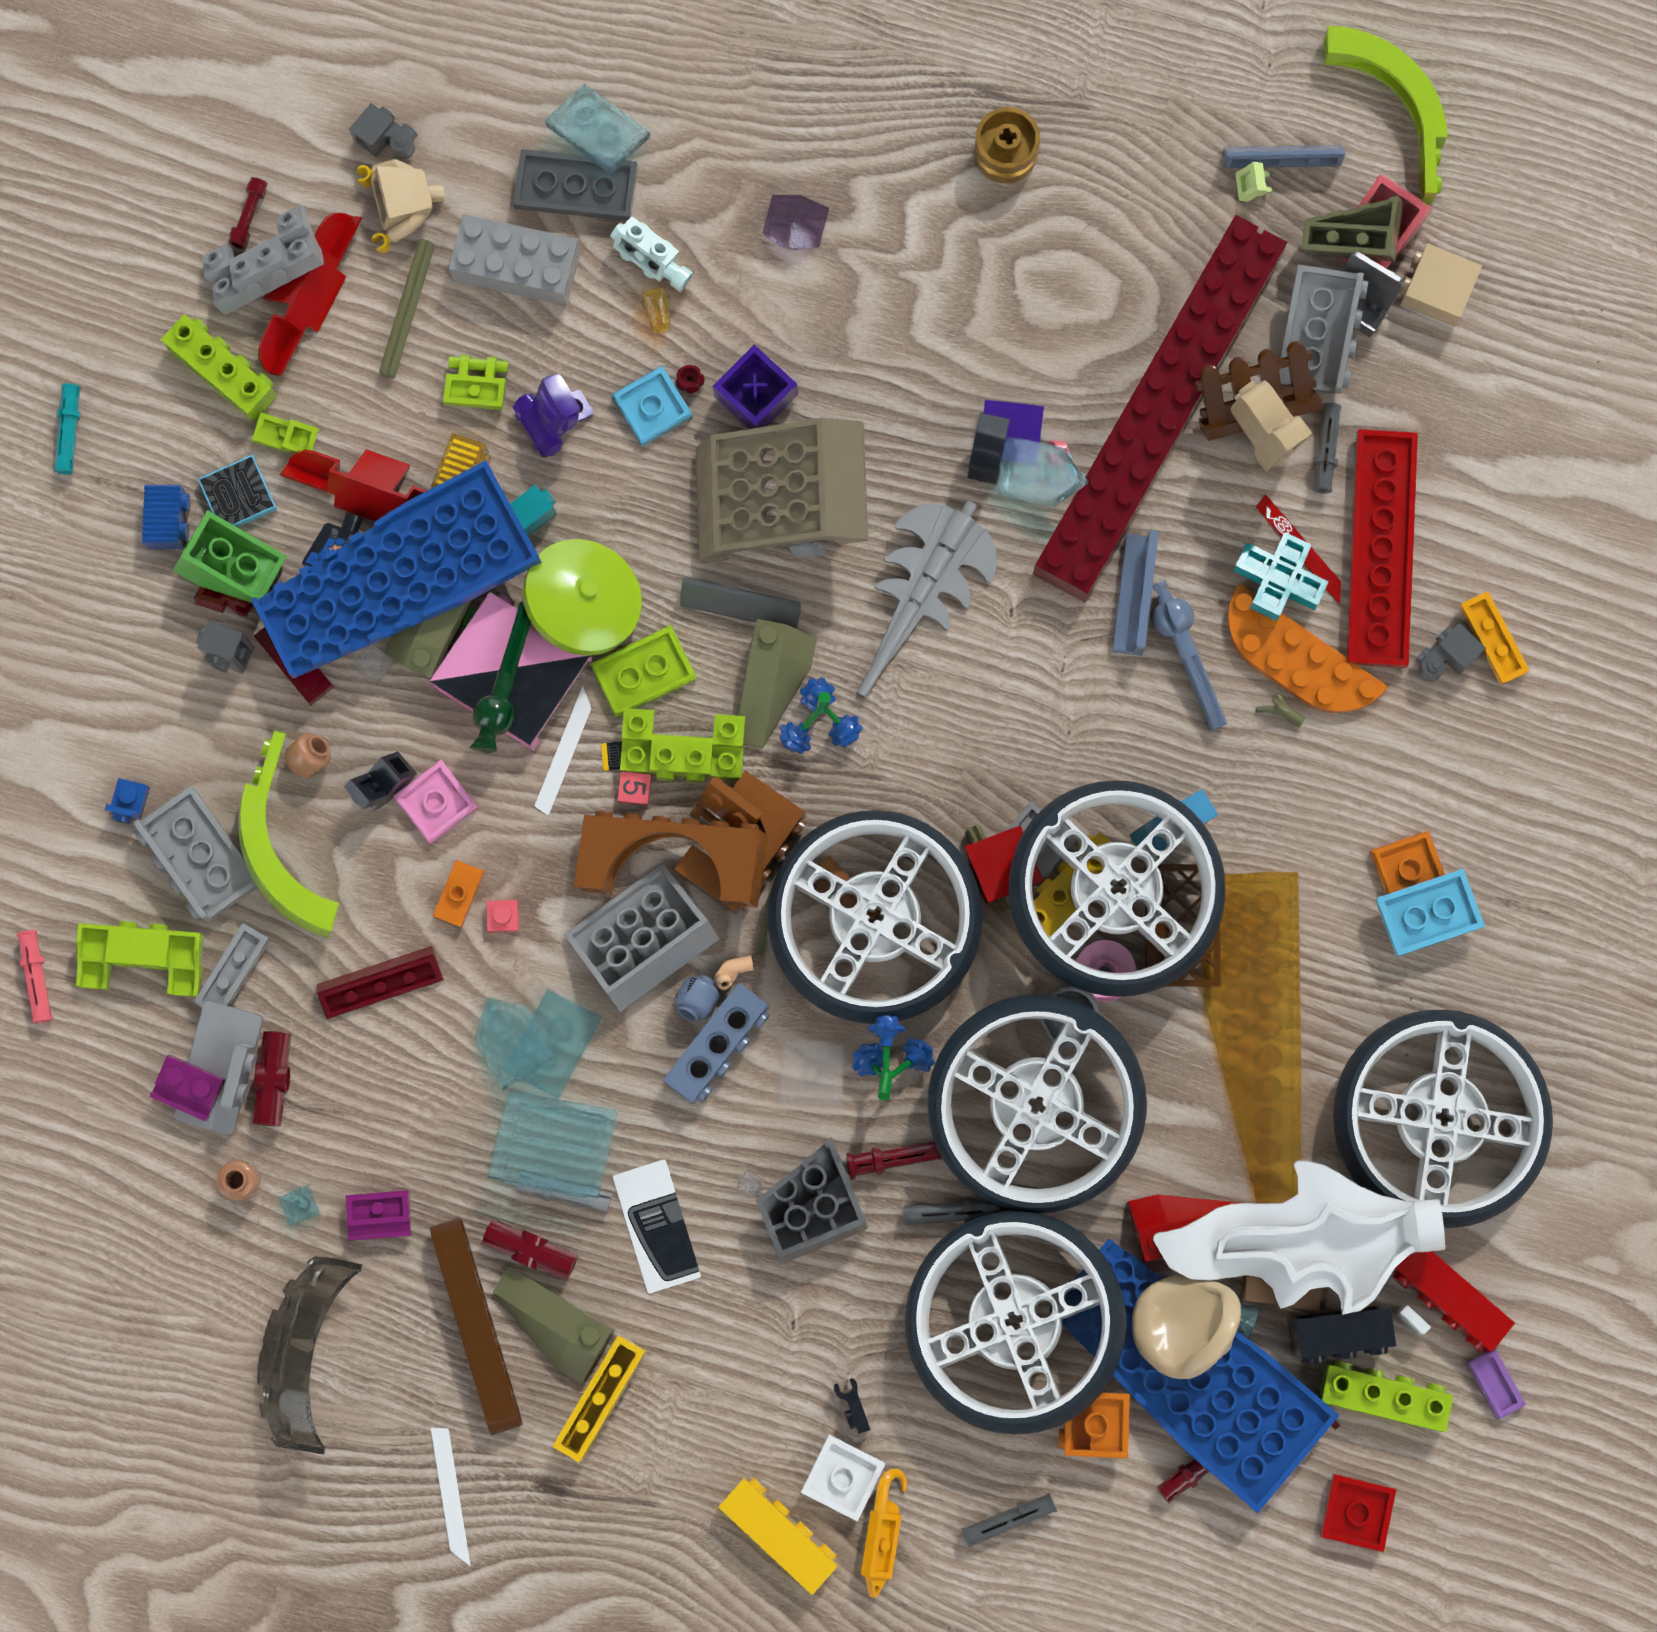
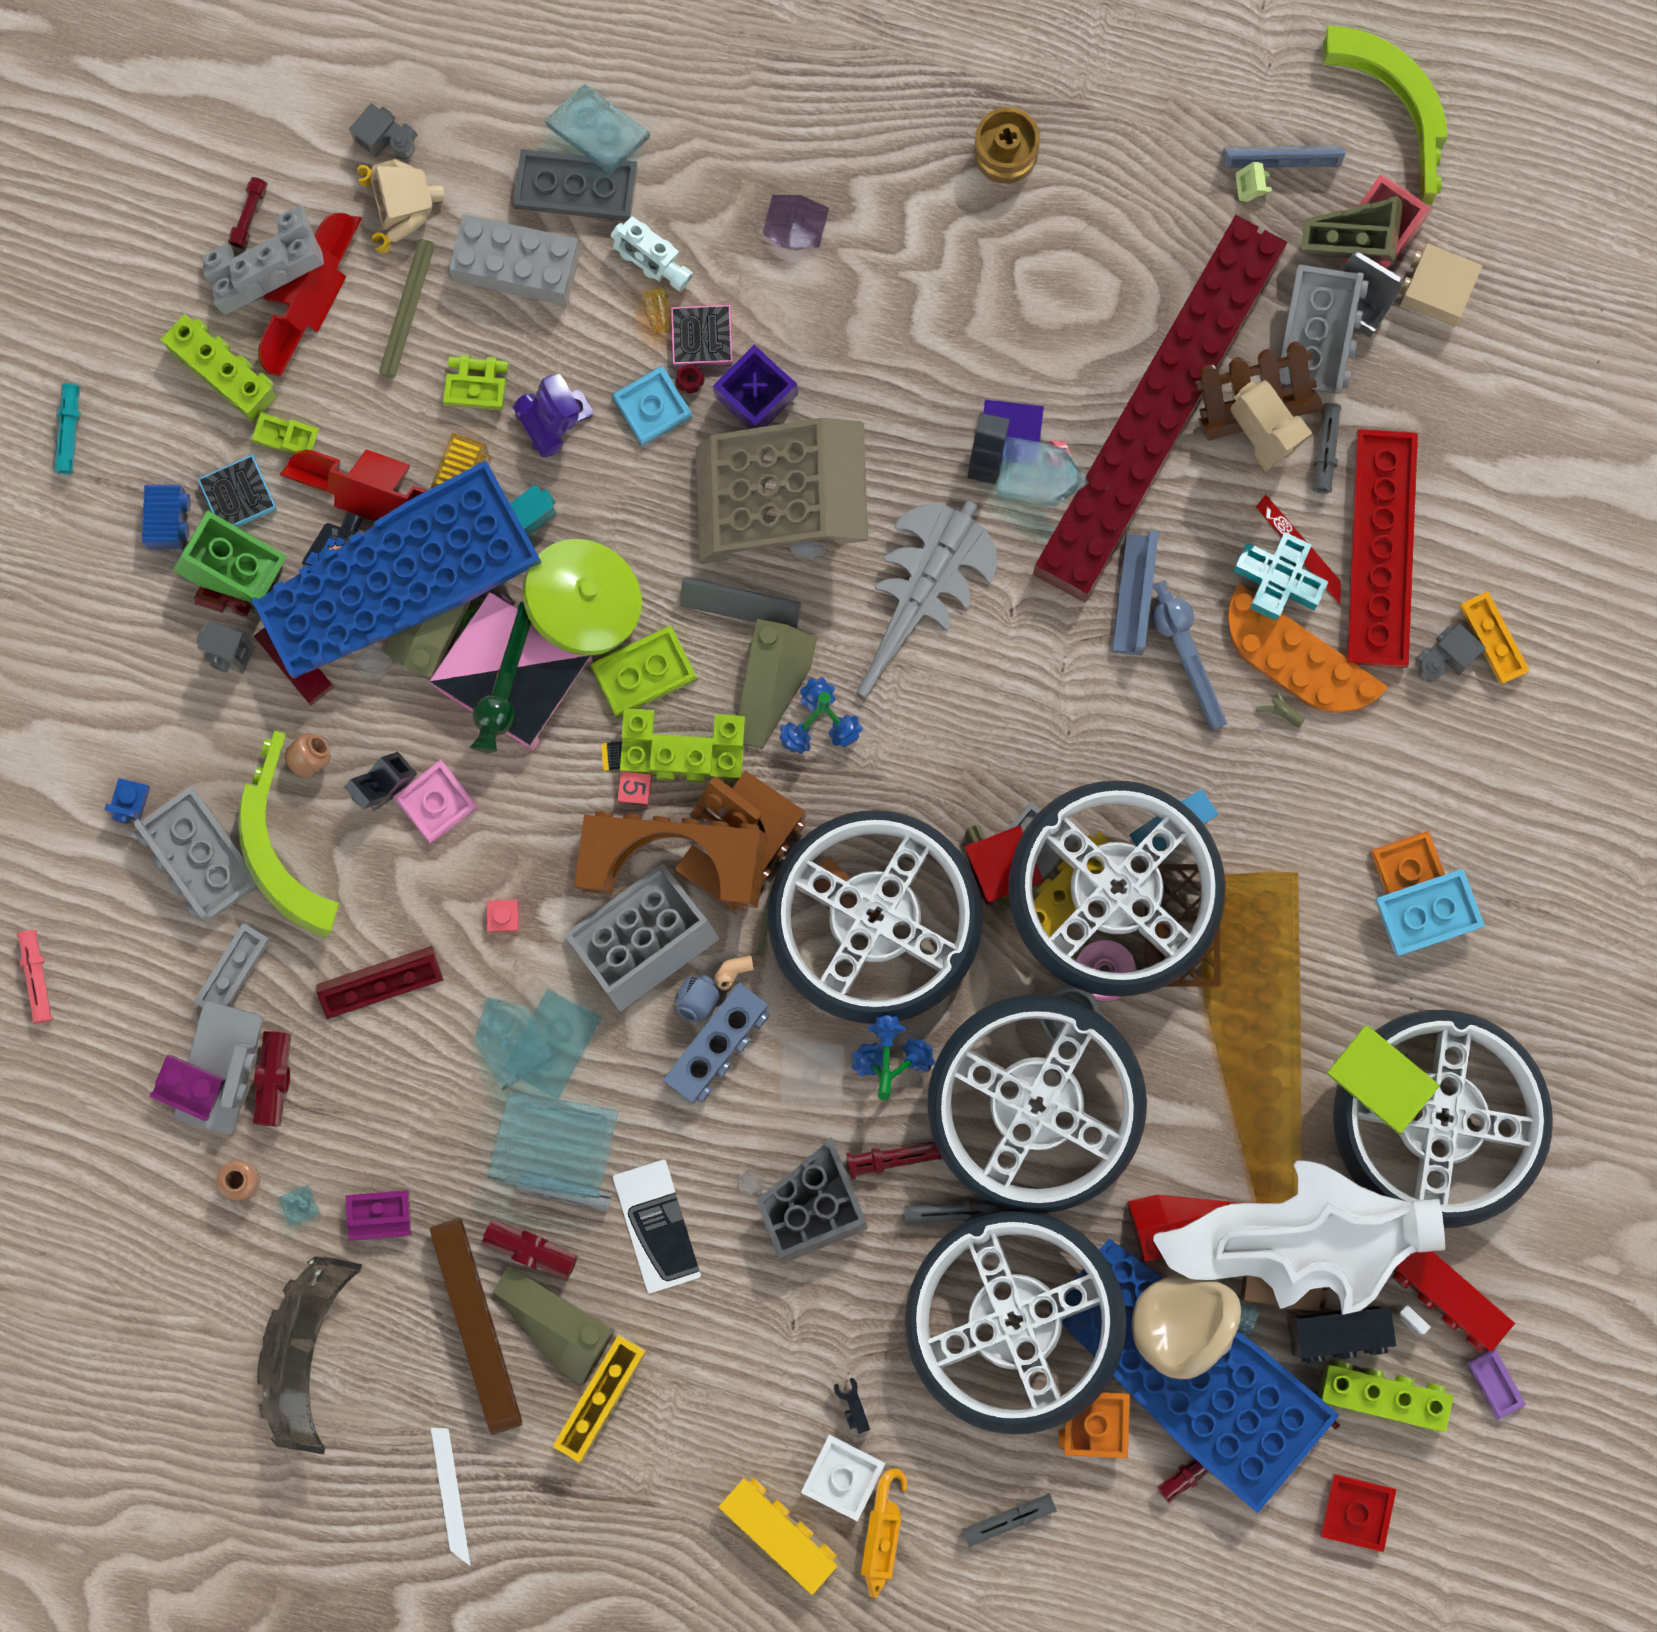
(128, 946): lime bracket -> none
(458, 893): orange plate -> none
(564, 754): white sticker -> none
(702, 335): none -> tile
(1382, 1079): none -> lime tile

